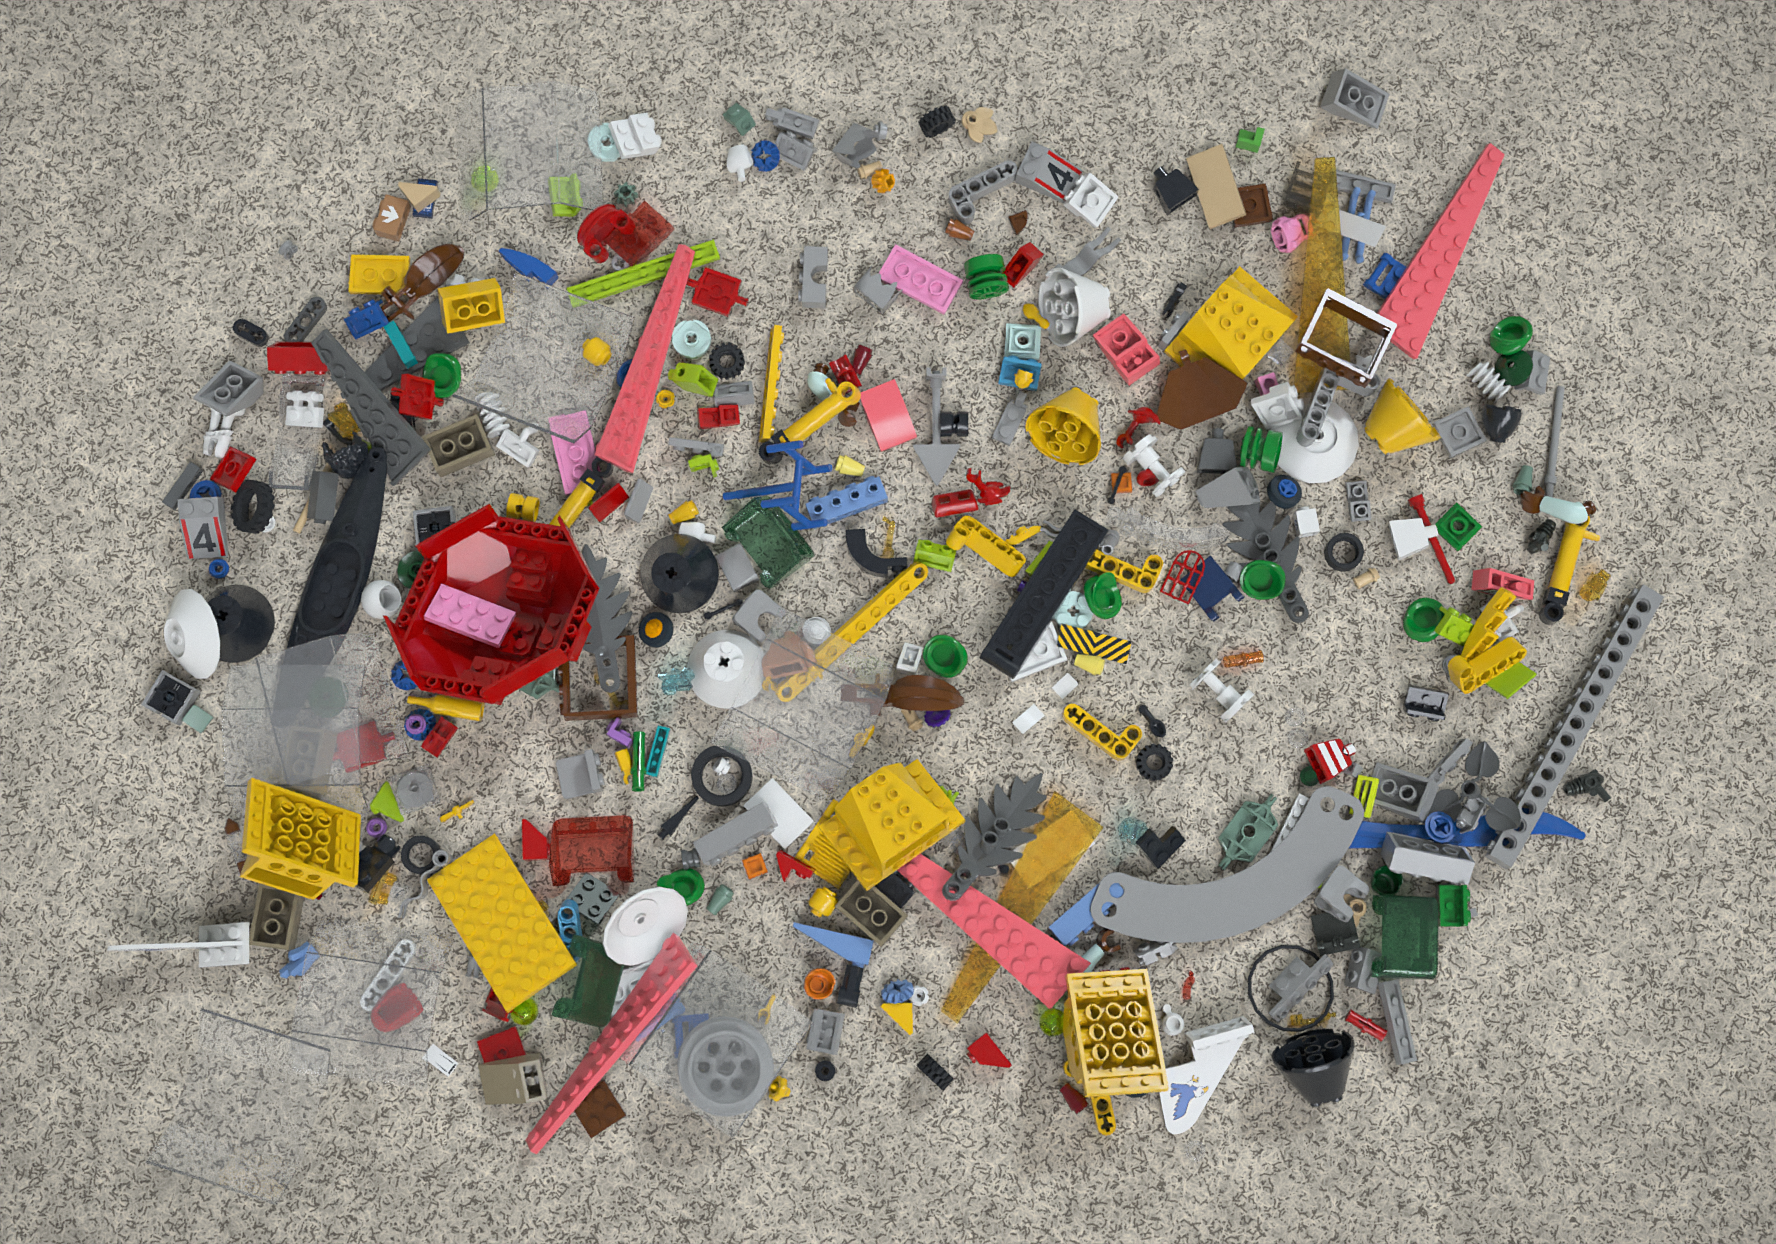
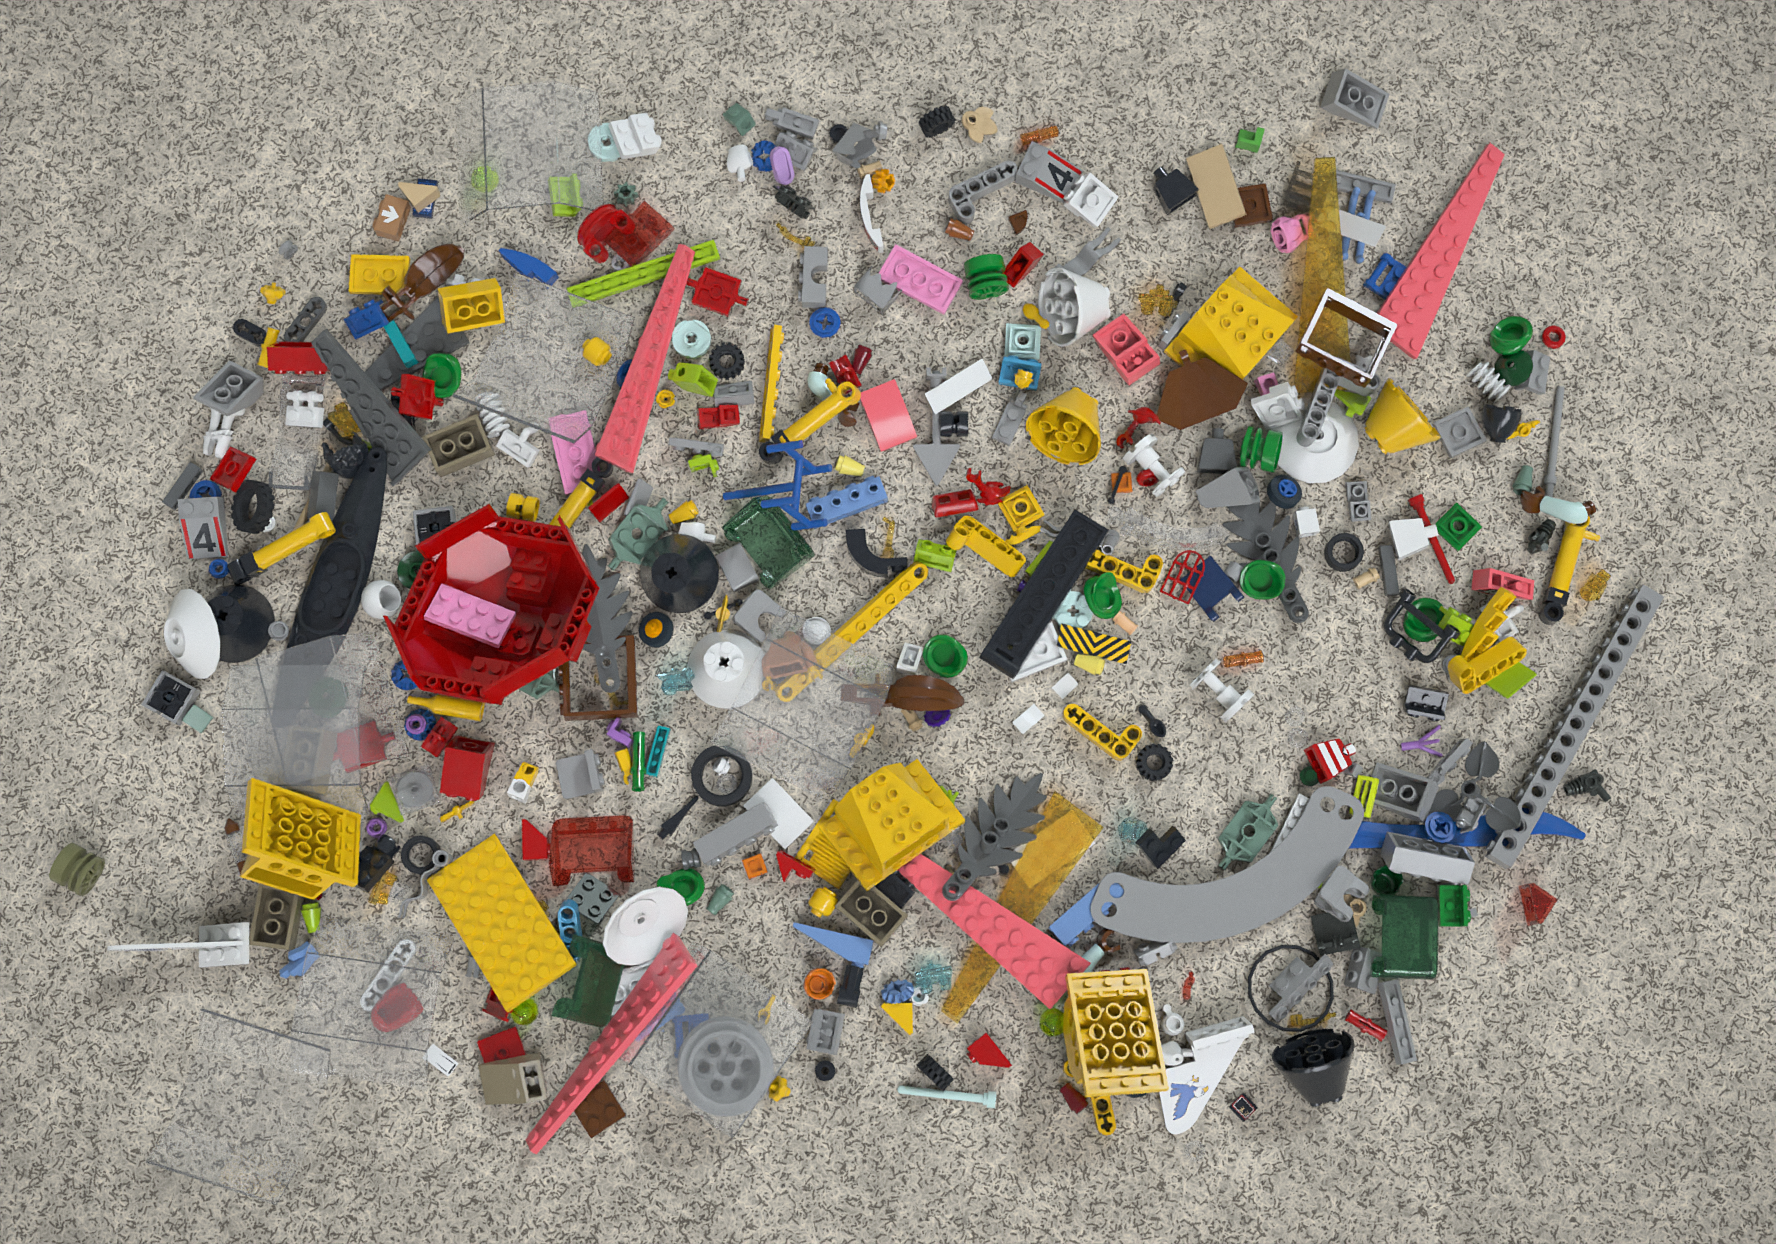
(77, 869): none -> olive wheel
(257, 562): none -> yellow piece
(270, 338): none -> yellow pin
(272, 293): none -> yellow piece
(278, 630): none -> light grey plate
(311, 914): none -> lime cone
(466, 768): none -> red slope
(523, 782): none -> leg
(651, 525): none -> sand green plate
(722, 614): none -> yellow piece
(782, 165): none -> lavender tile
(786, 197): none -> pearl dark grey hinge
(806, 242): none -> clear yellow piece
(819, 316): none -> blue gear
(837, 132): none -> black tile
(873, 235): none -> white slope
(932, 975): none -> clear light blue hips
(958, 386): none -> white sticker
(987, 1099): none -> light aqua piece
(1015, 518): none -> yellow piece
(1039, 135): none -> clear orange axle
(1125, 623): none -> light nougat pin
(1157, 298): none -> clear yellow hips
(1173, 1054): none -> white piece
(1243, 1107): none -> black tile
(1355, 402): none -> lime piece
(1388, 570): none -> dark grey piece
(1398, 640): none -> black bar
(1421, 742): none -> medium lavender plant
(1524, 429): none -> yellow piece
(1536, 903): none -> clear red slope
(1549, 343): none -> red piece

